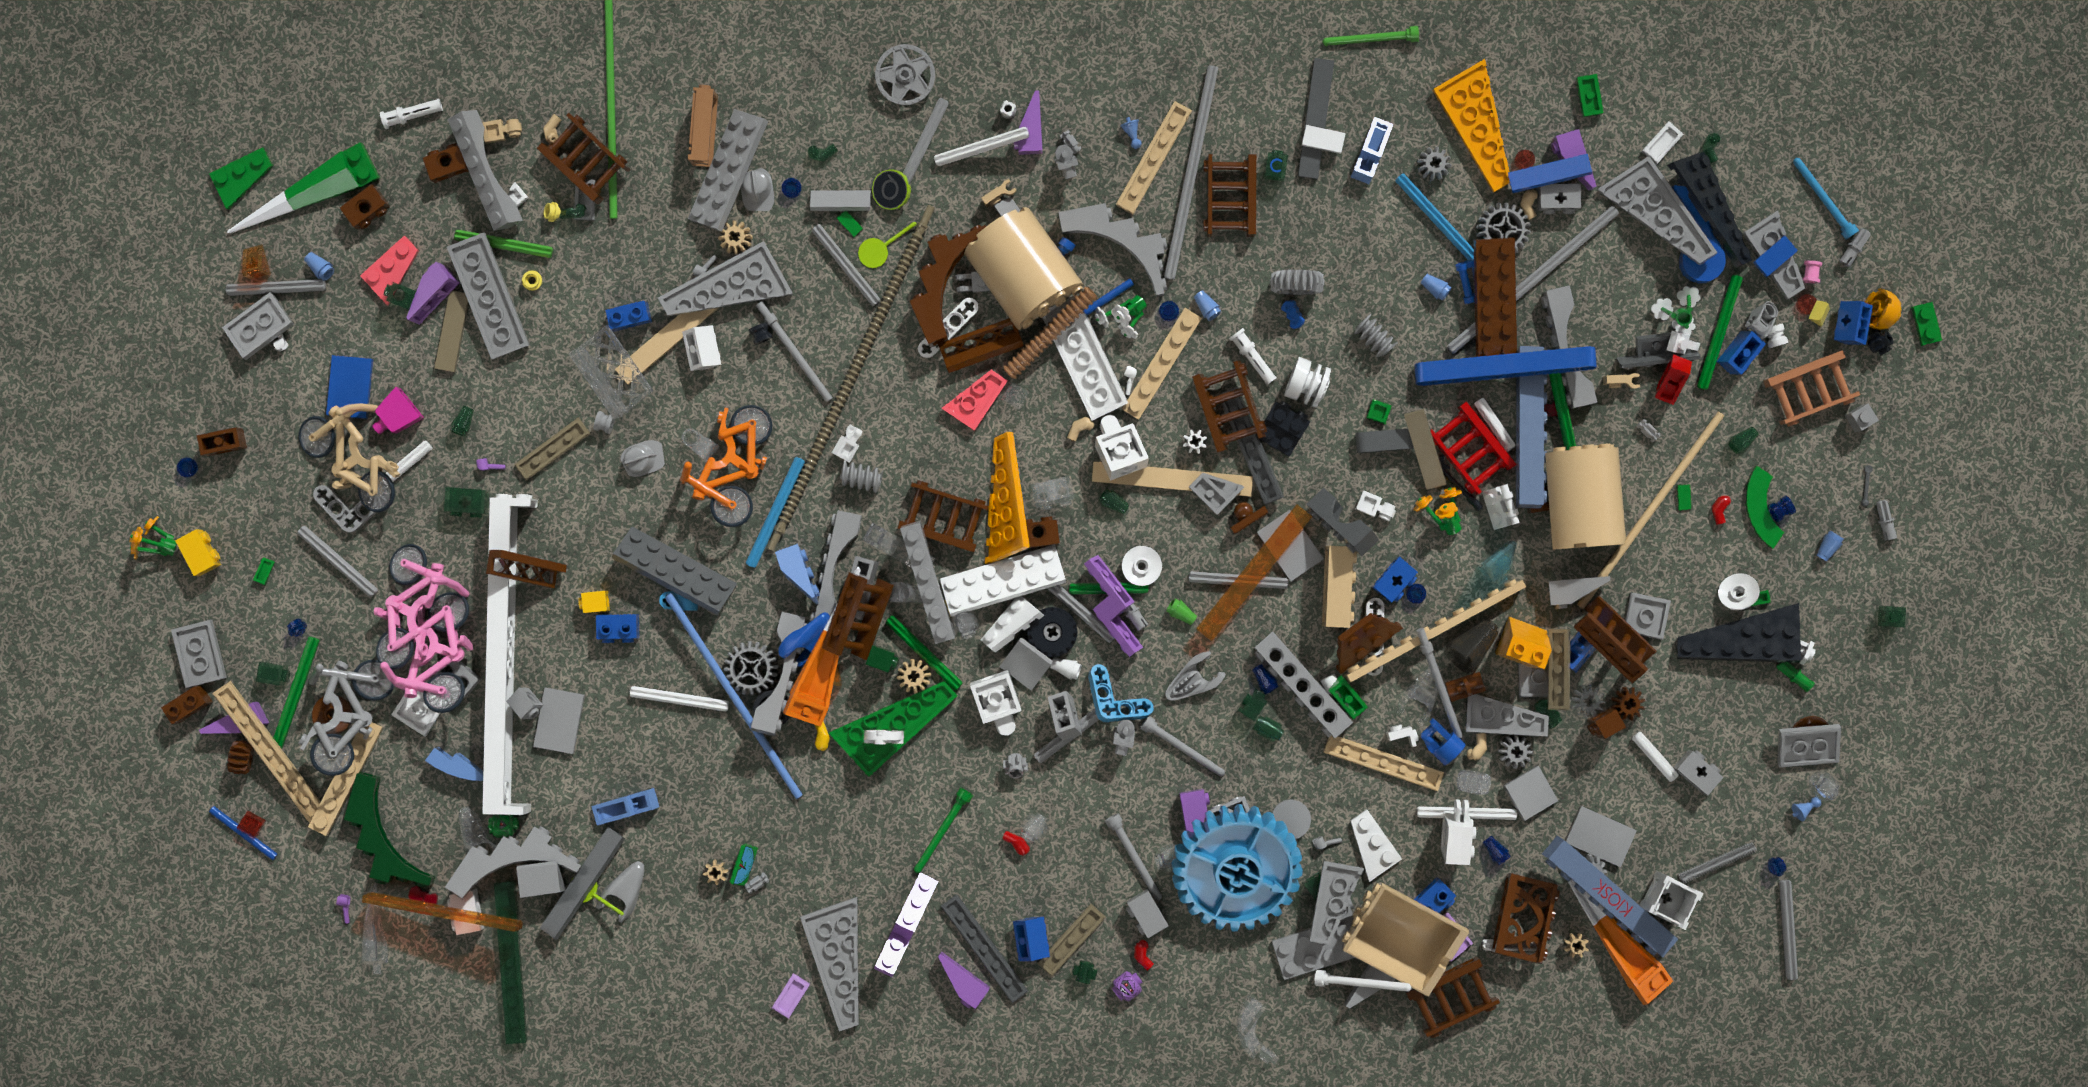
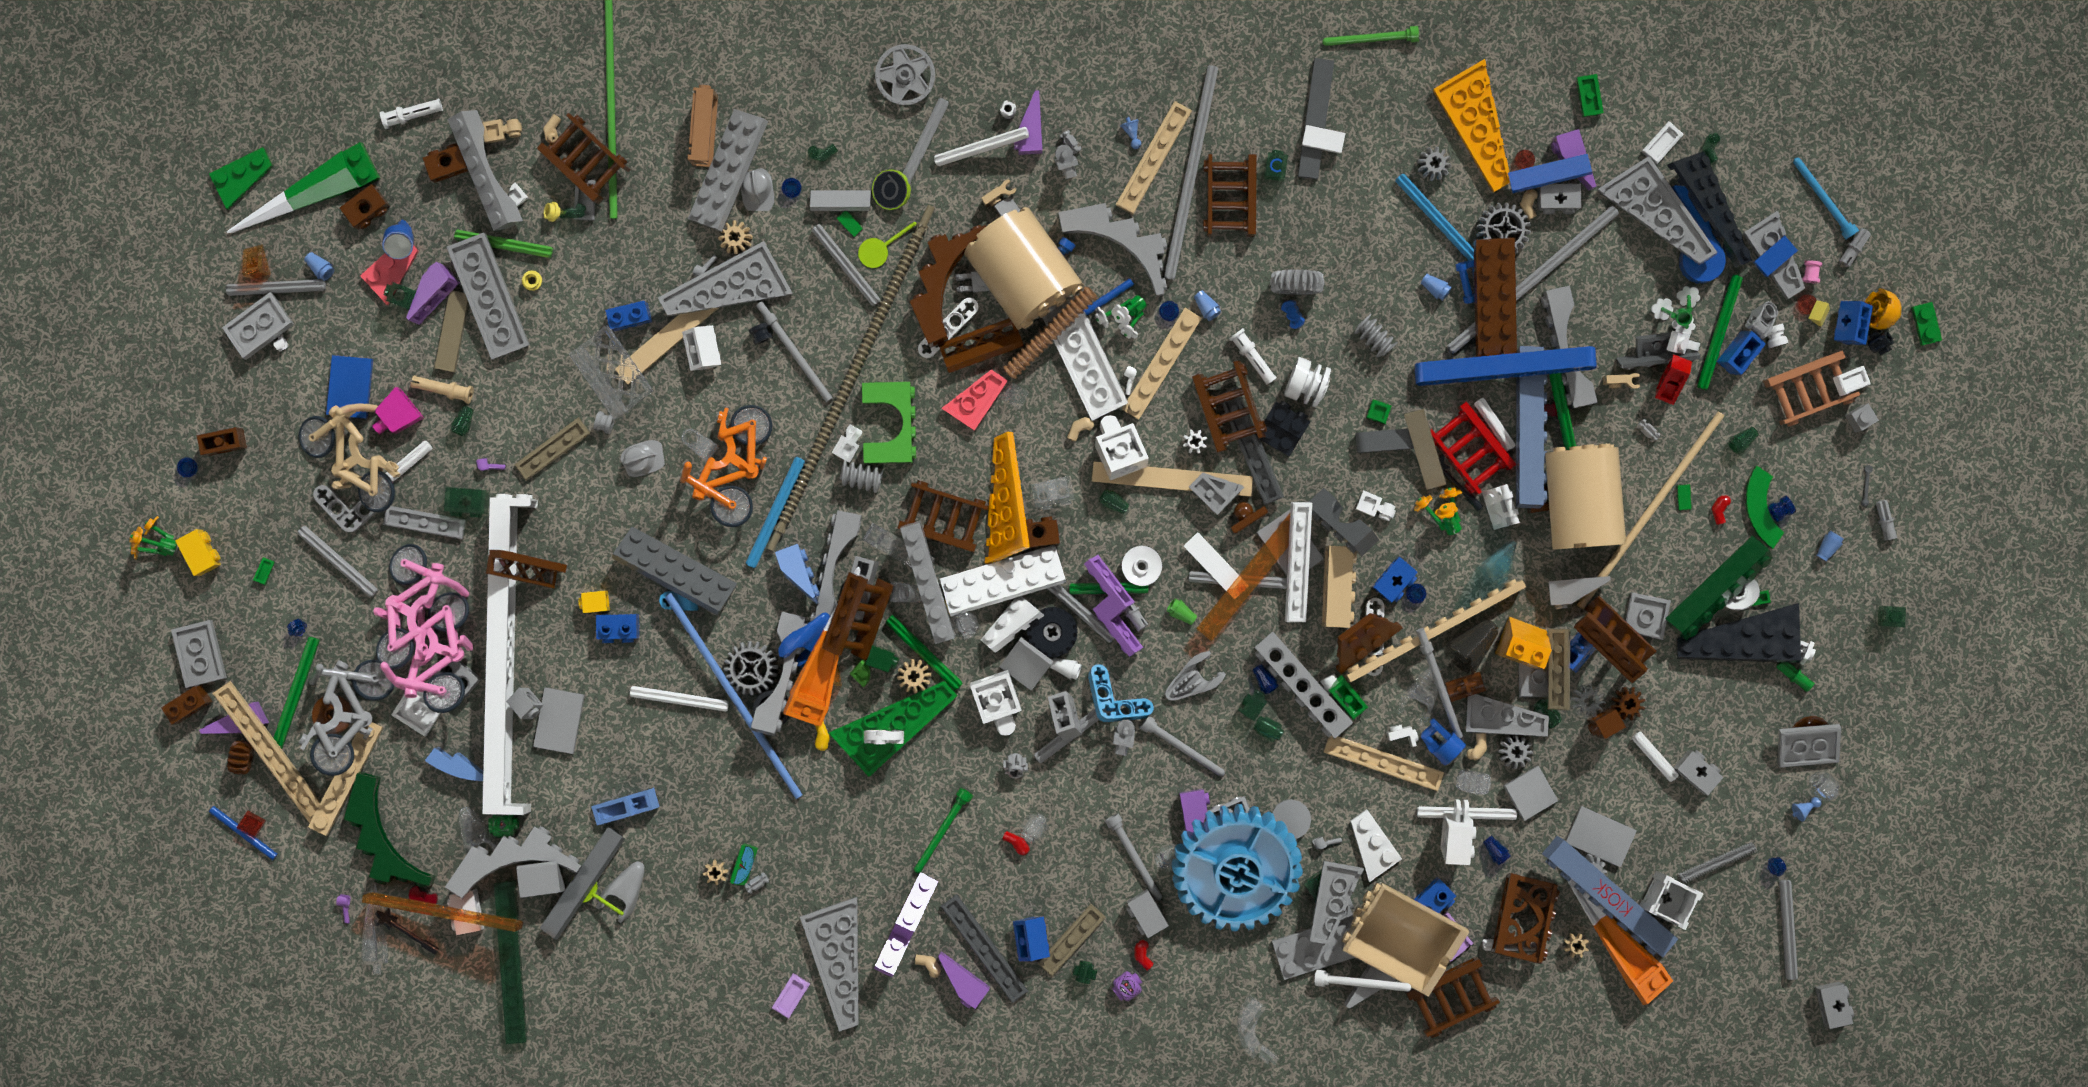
(272, 673): clear green brick -> none
(390, 920): none -> black piece
(398, 240): none -> piece
(424, 522): none -> light grey tile
(452, 390): none -> tan pin
(861, 673): none -> bright green tile
(899, 449): none -> bright green arch
(930, 963): none -> tan arm
(1211, 561): none -> white sticker
(1298, 561): none -> white tile
(1371, 150): medium blue slope -> none
(1719, 588): none -> dark green brick
(1827, 997): none -> light grey brick
(1851, 381): none -> white tile

